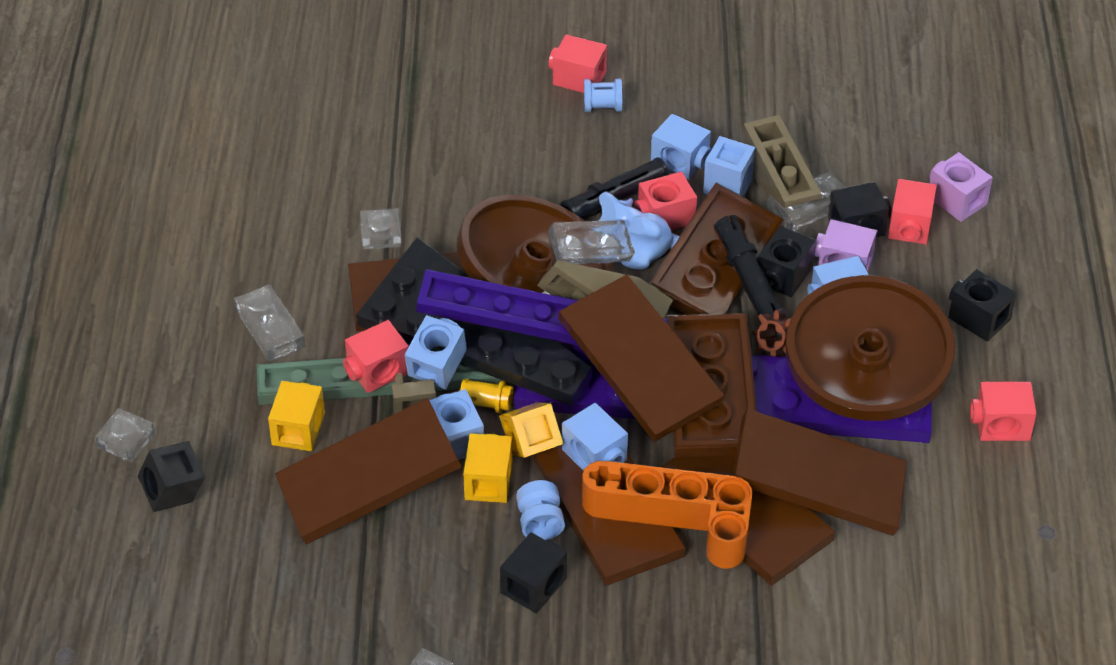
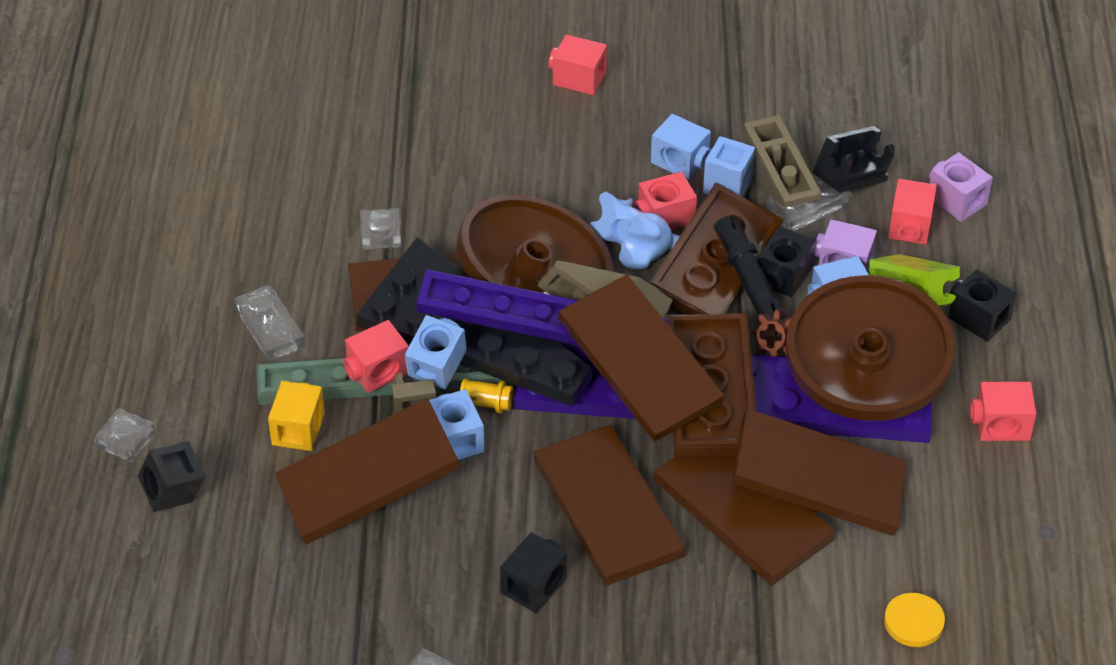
(488, 468): yellow brick -> none
(531, 429): yellow brick -> none
(539, 509): light blue wheel -> none
(591, 241): clear plate -> none
(594, 437): light blue brick -> none
(602, 95): light blue bush -> none
(620, 187): black pin -> none
(674, 500): orange beam -> none
(852, 160): none -> black hinge
(861, 206): black brick -> none
(914, 619): none -> yellow piece
(921, 273): none -> lime hinge

